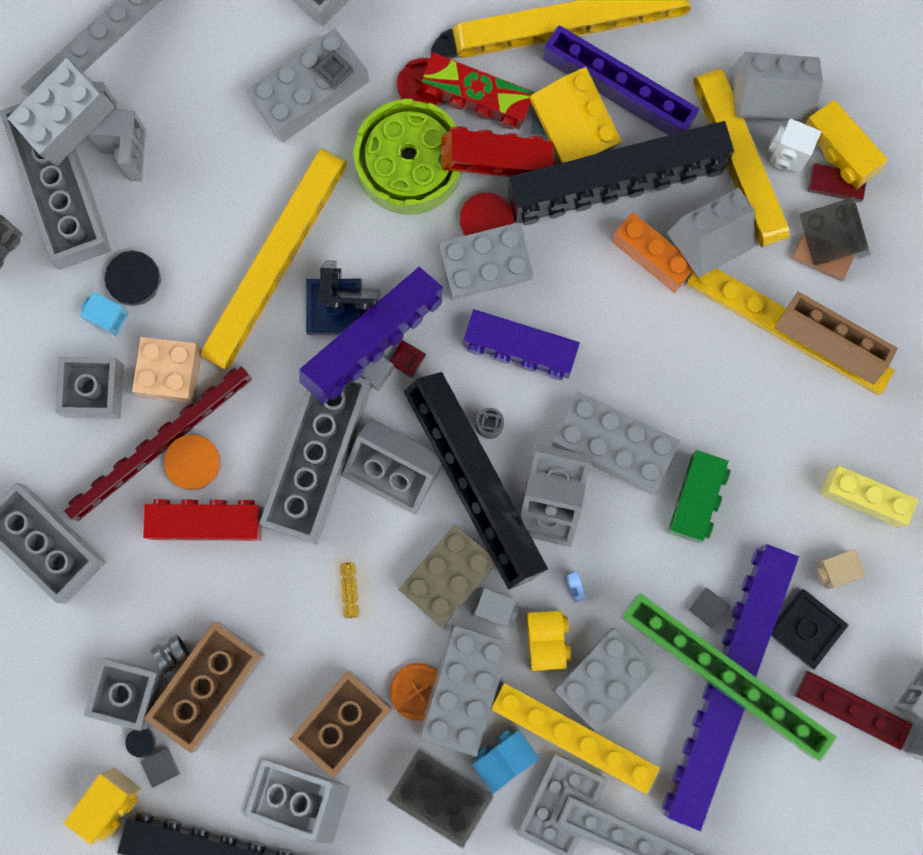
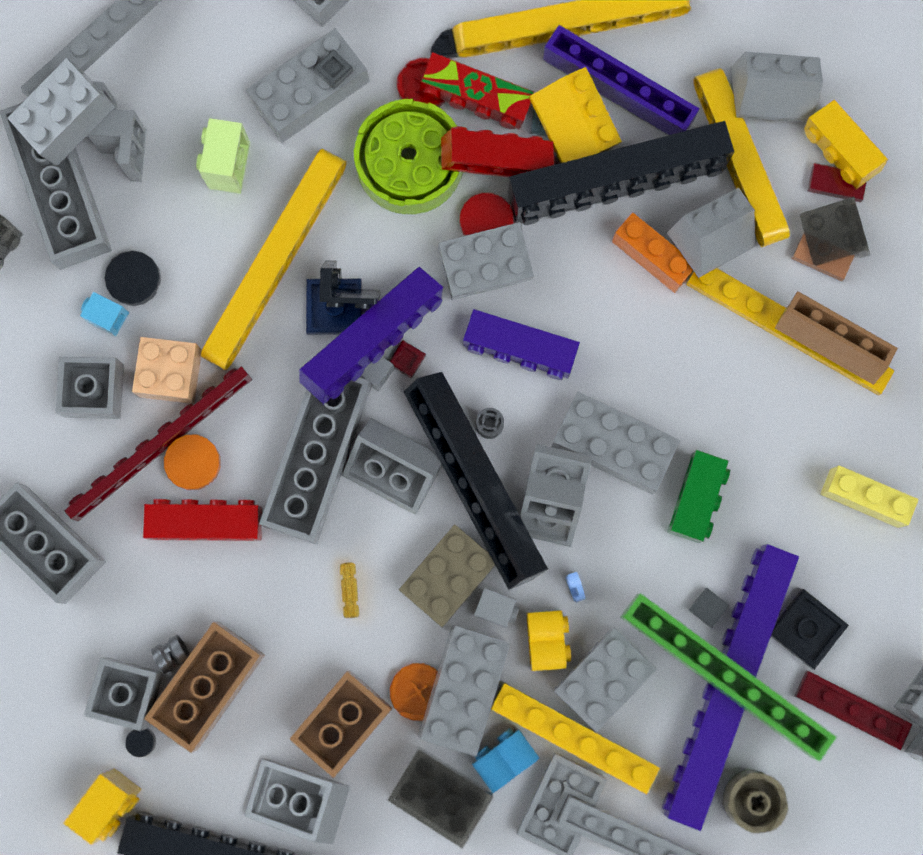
(160, 767): dark grey tile -> none
(223, 155): none -> yellowish green brick
(770, 793): none -> dark tan brick
(793, 146): white brick -> none
(839, 569): tan brick -> none

